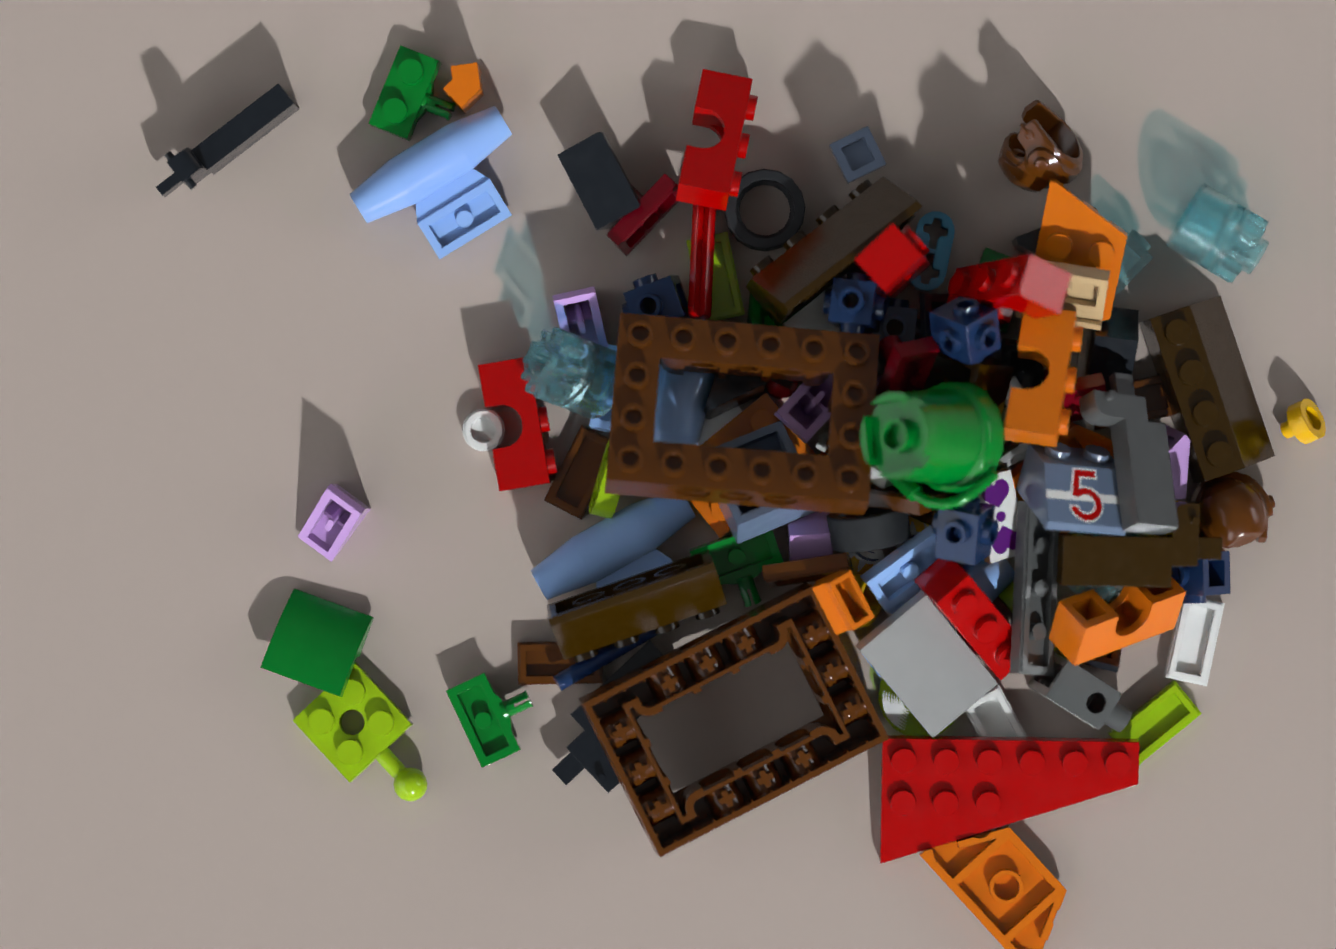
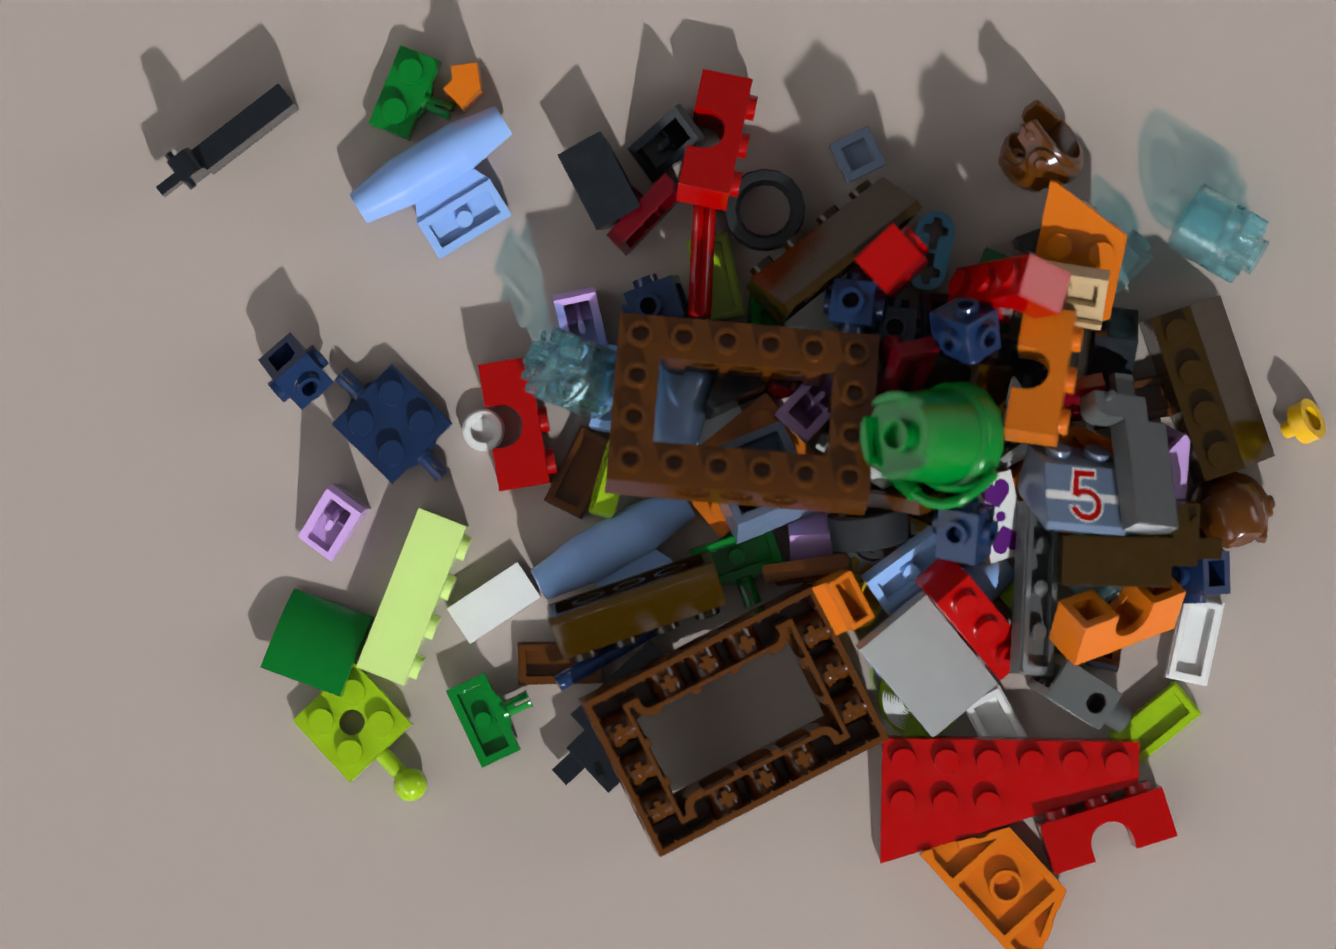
(296, 371): none -> dark blue brick
(392, 424): none -> dark blue plate
(413, 596): none -> yellowish green brick
(494, 602): none -> white tile
(666, 143): none -> black slope
(1069, 834): none -> red arch

